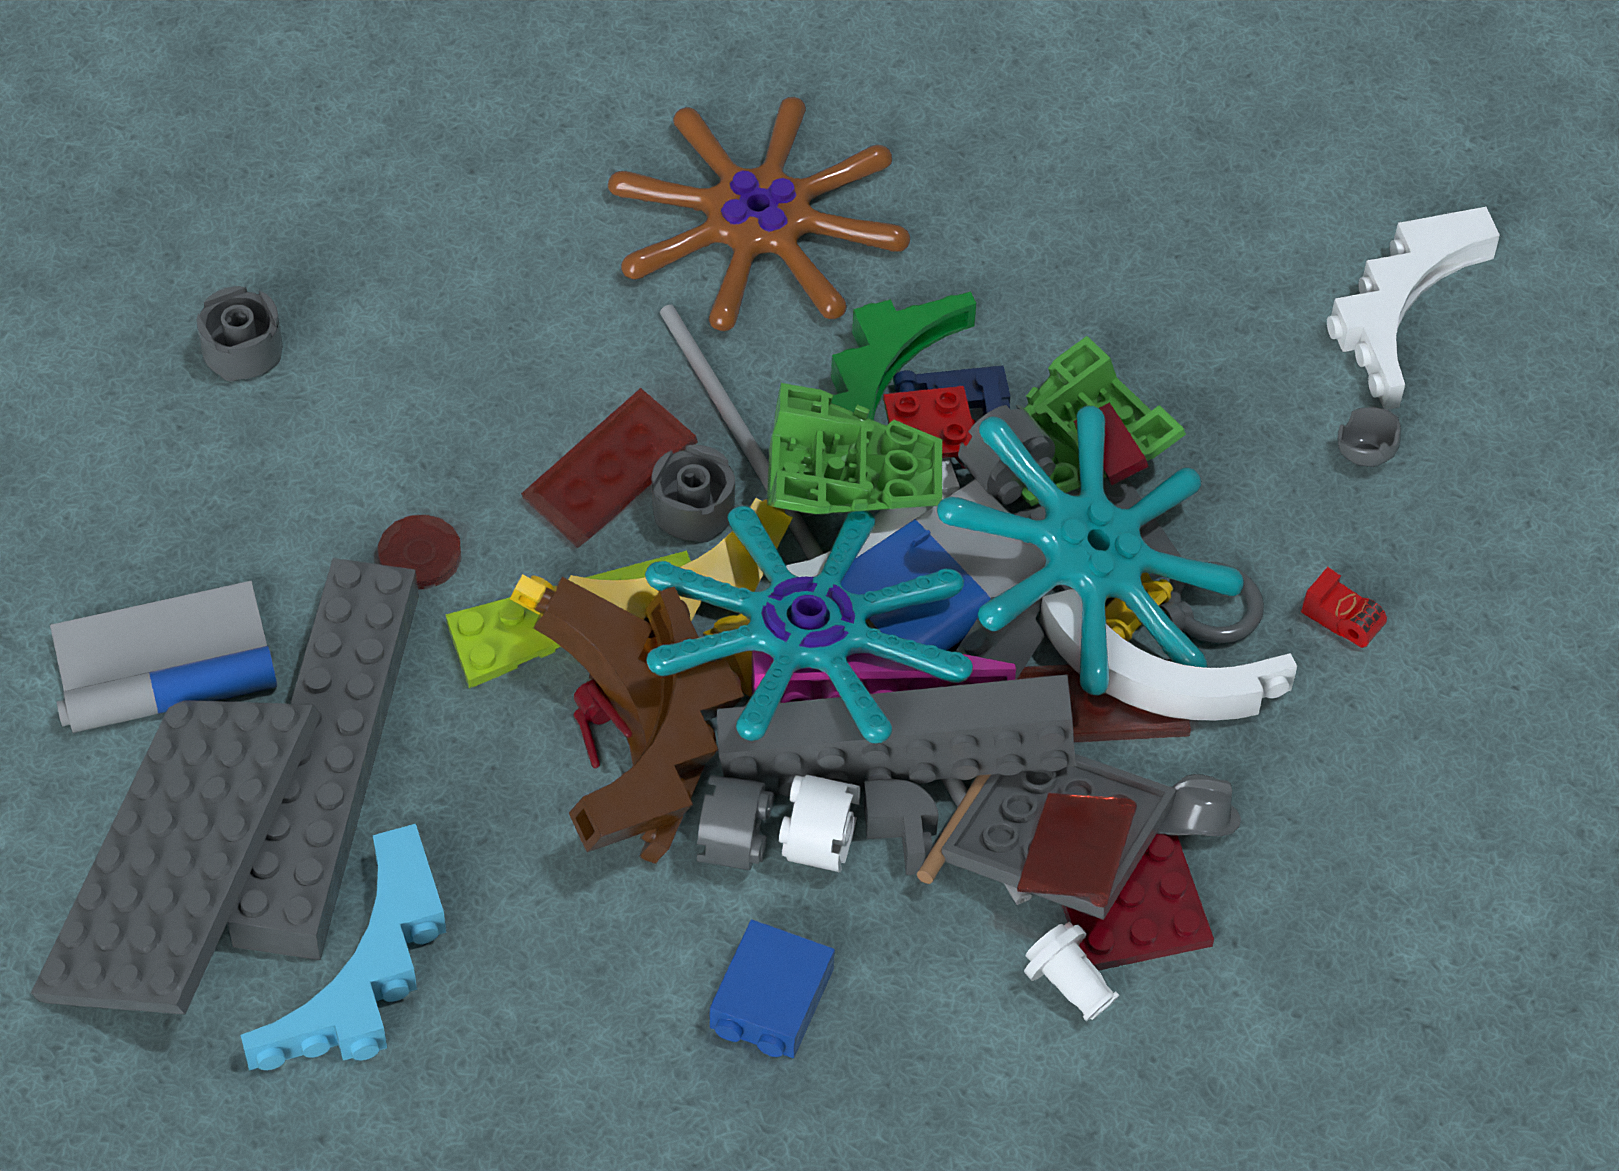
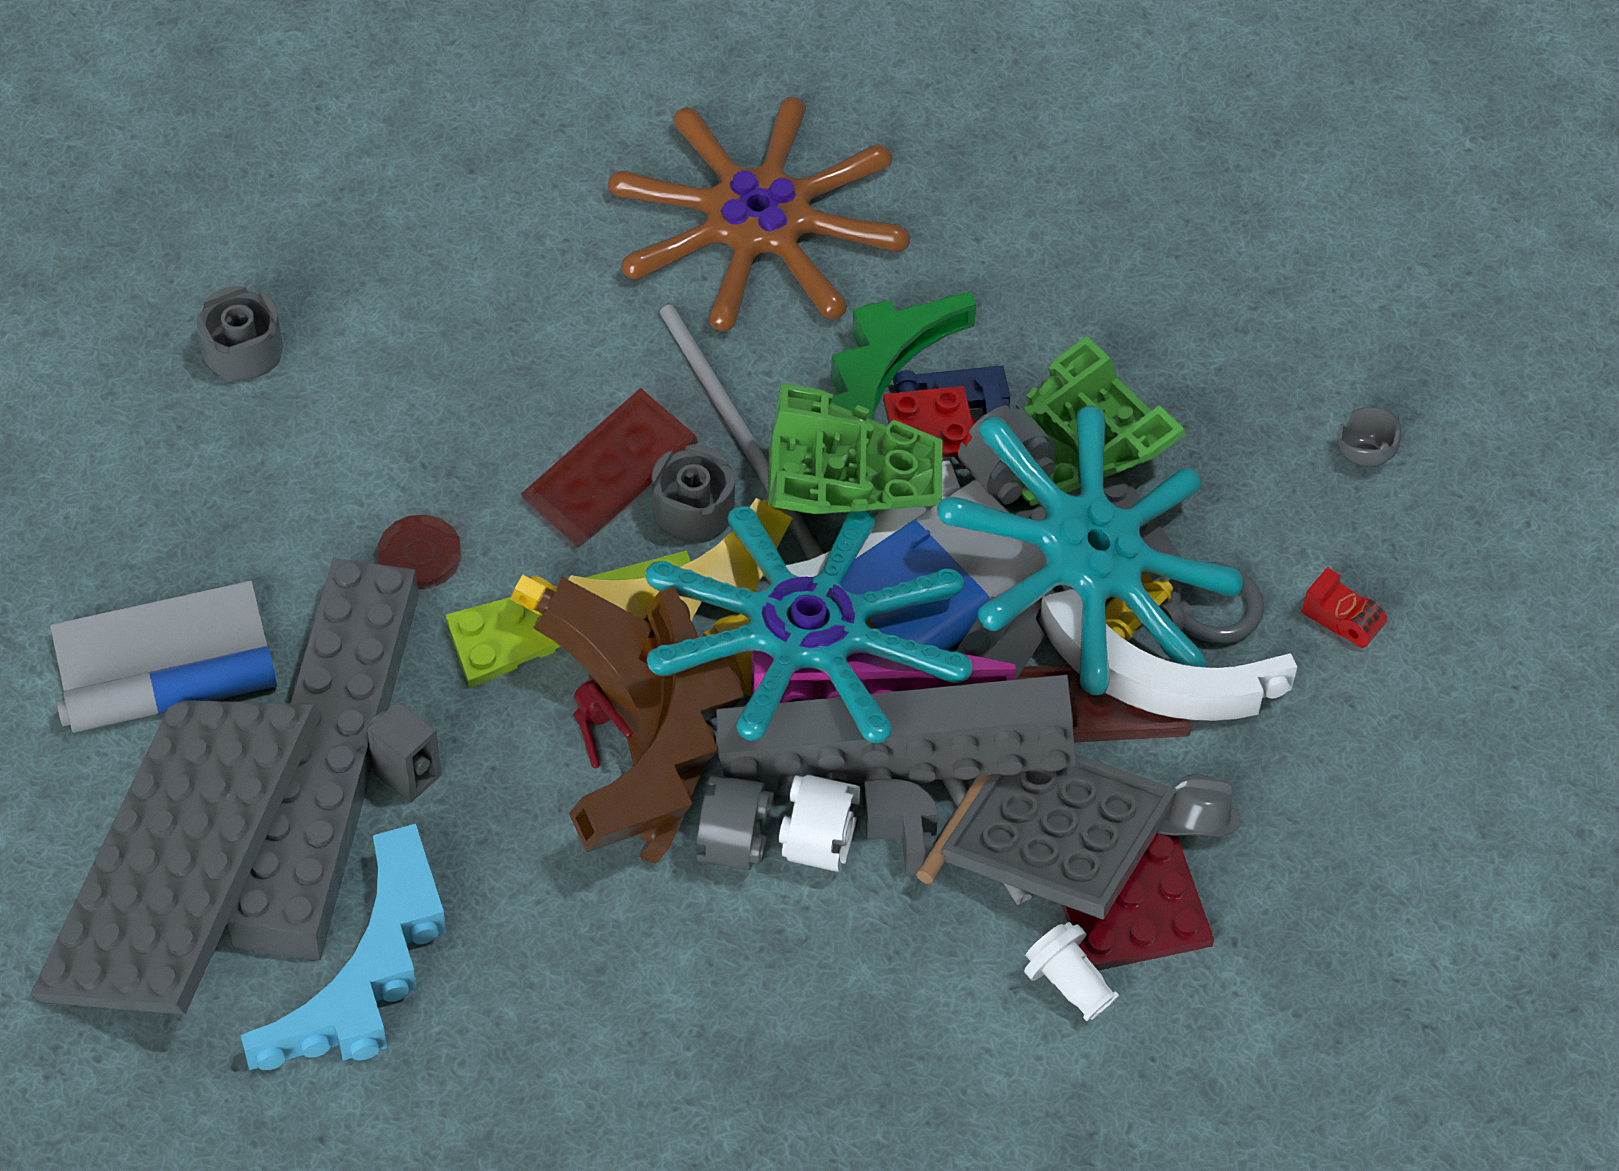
(404, 751): none -> dark grey brick
(771, 989): blue brick -> none
(1078, 846): clear red piece -> none
(1121, 452): dark red tile -> none
(1419, 258): white arch -> none

